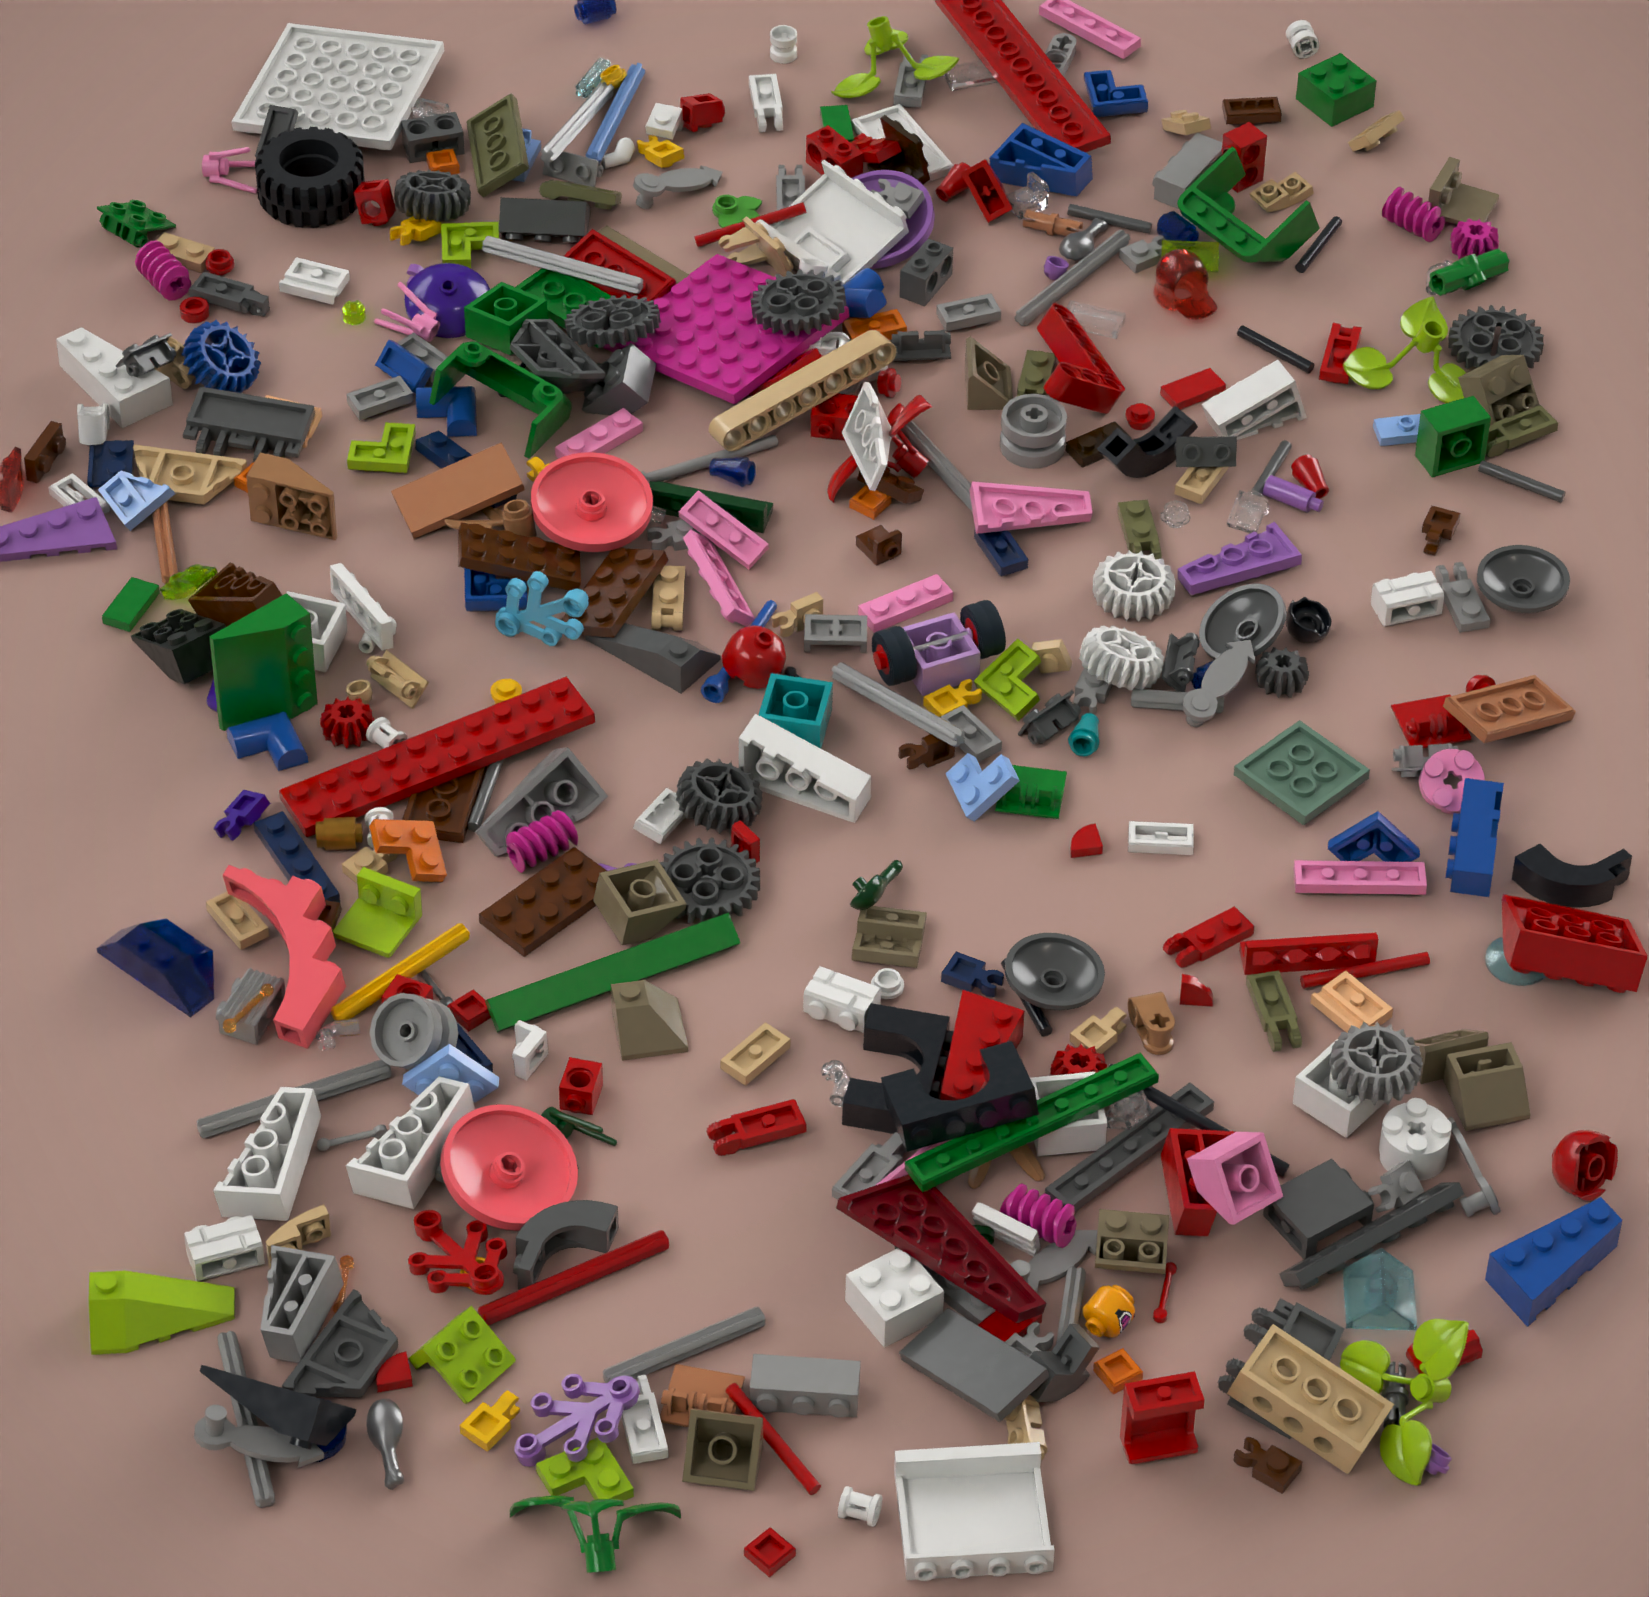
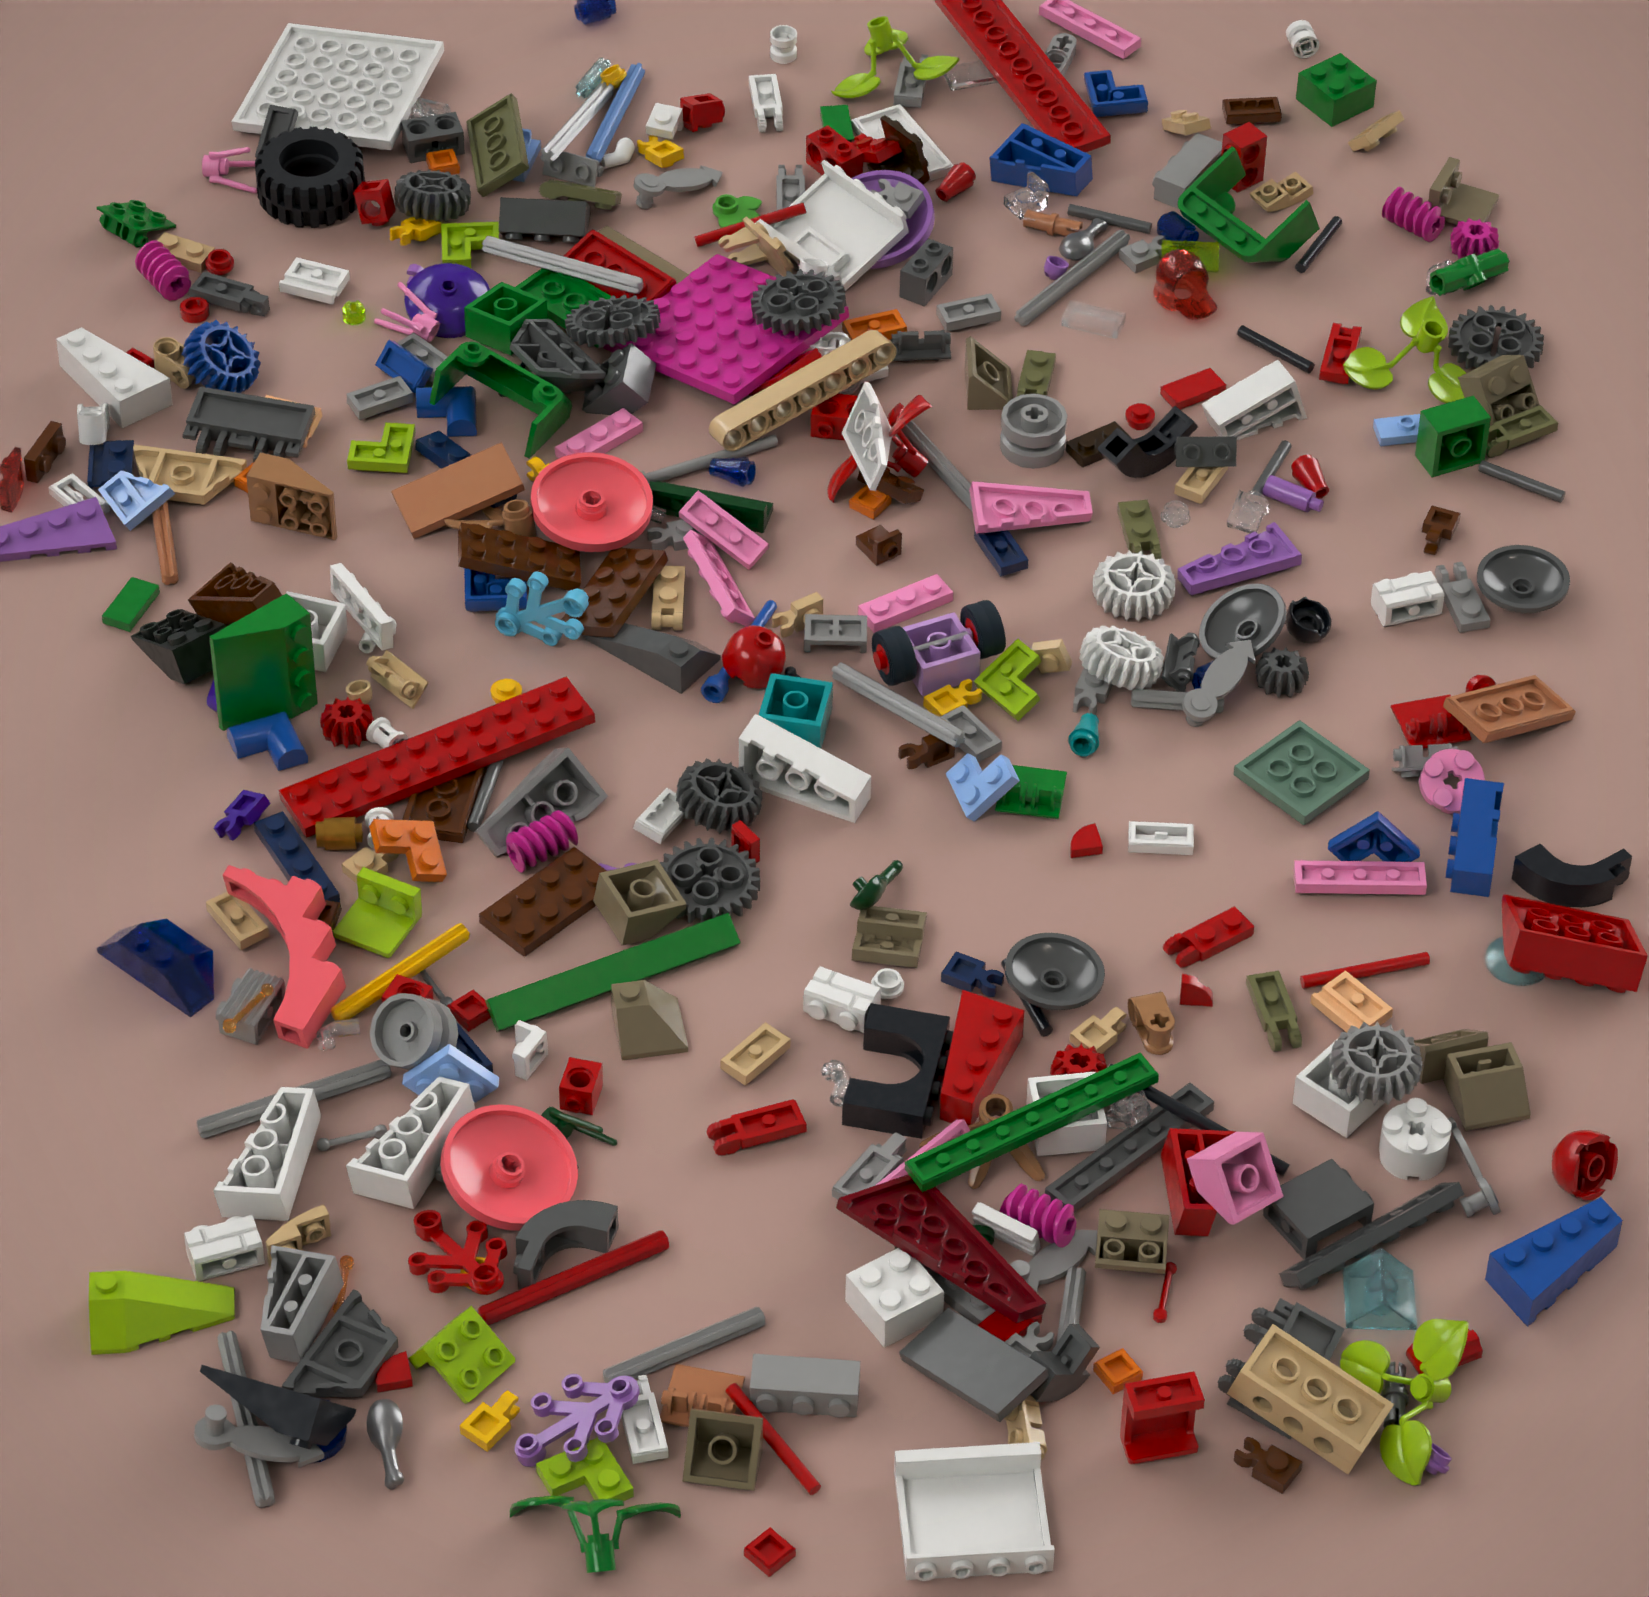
(138, 357): dark grey hinge -> none
(187, 582): clear neon green slope -> none
(848, 1507): white bush -> none
(864, 294): blue brick -> none
(889, 382): red plate -> none
(929, 1120): black arch -> none
(987, 190): red slope -> none
(1057, 710): dark grey hinge -> none
(1083, 374): red beam -> none
(1109, 1311): light orange head -> none
(1308, 953): red fence -> none
(1397, 1187): light grey plate -> none

